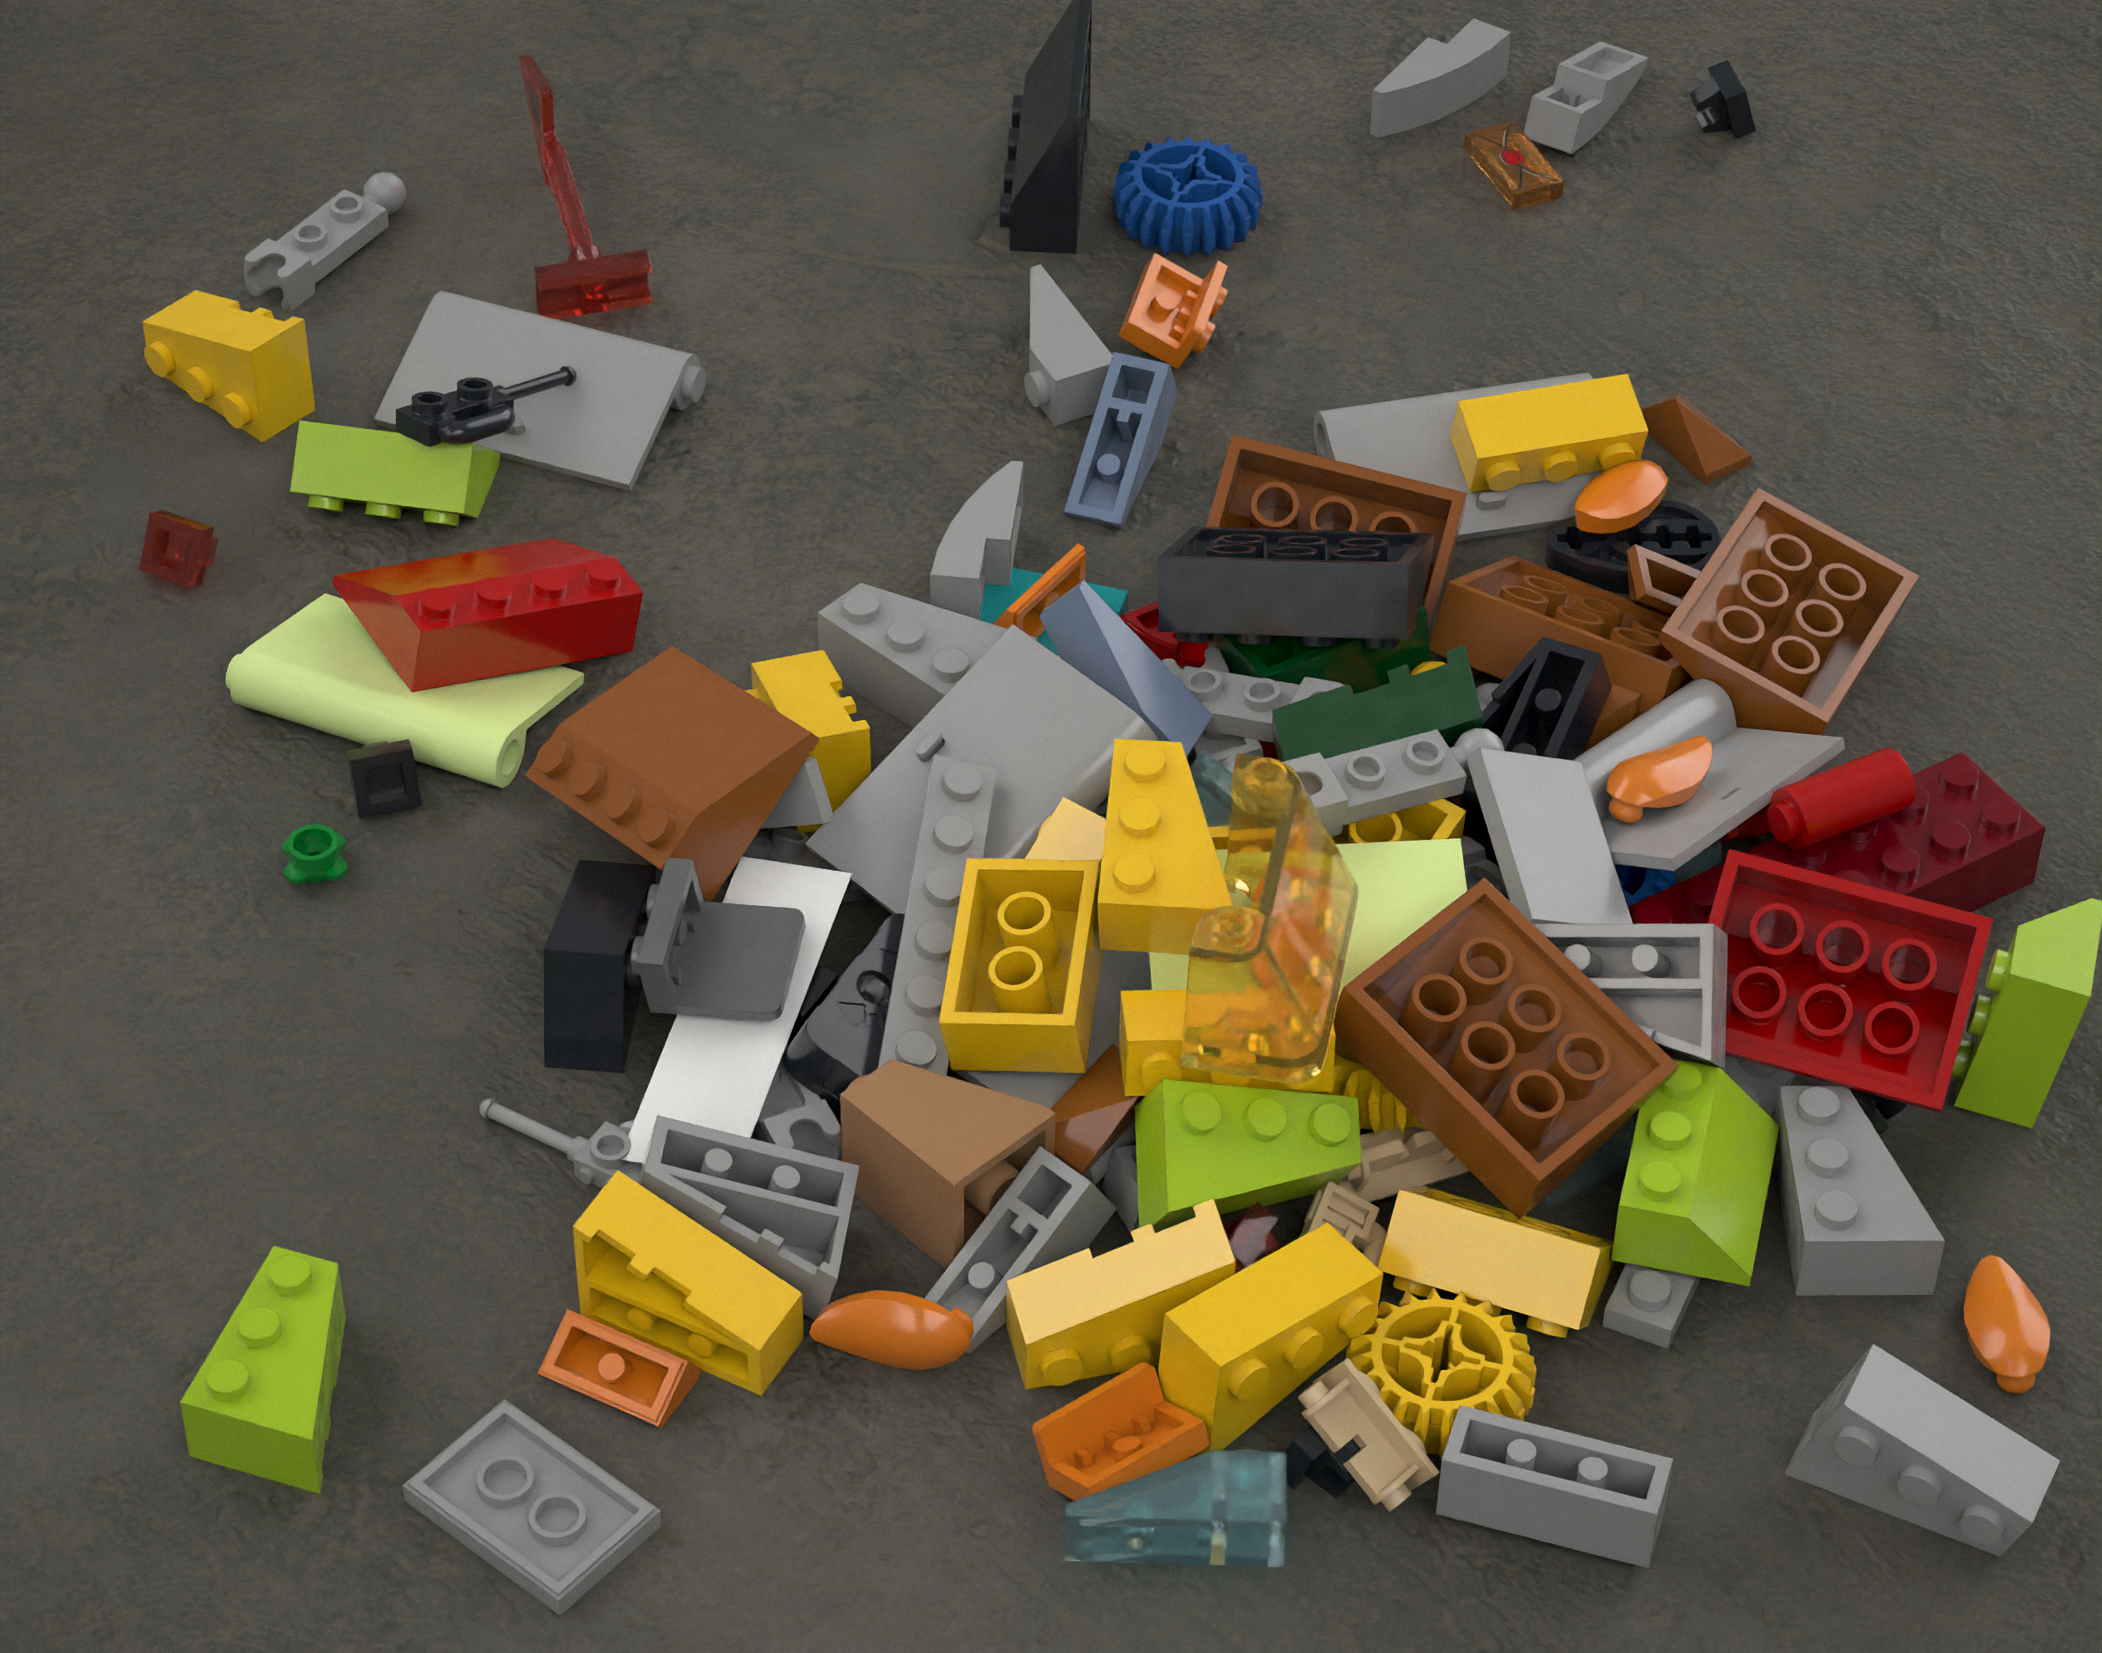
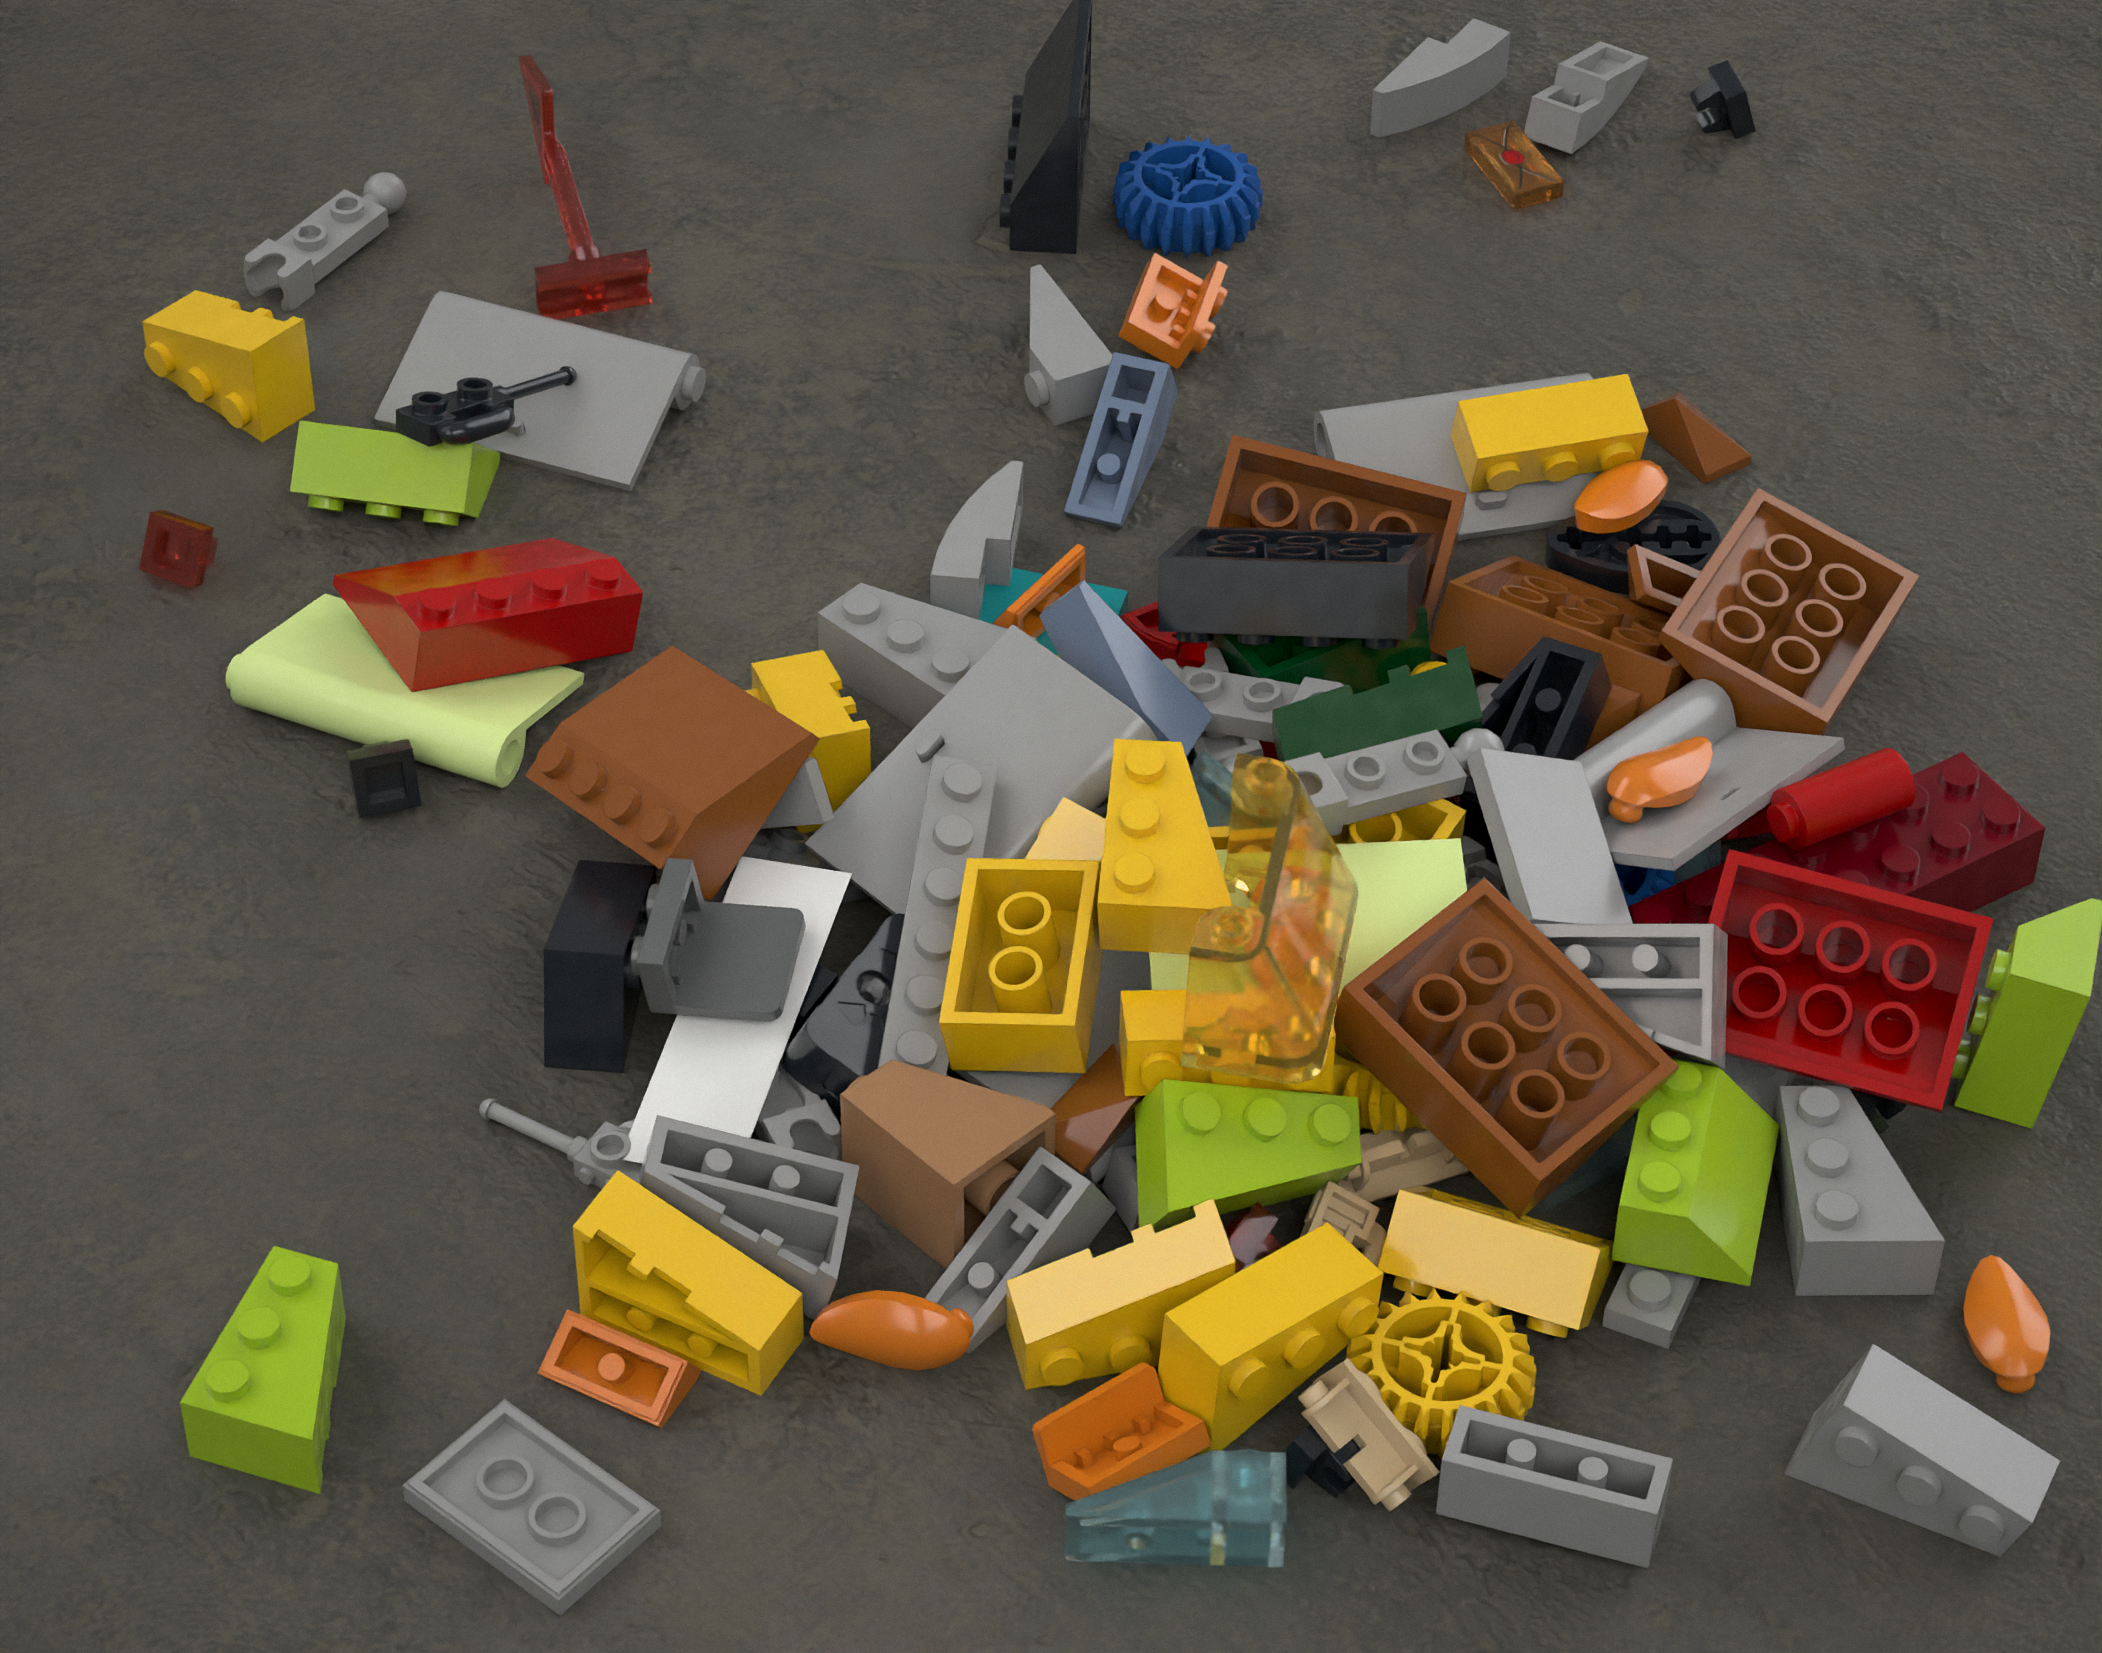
(314, 855): green plate -> none

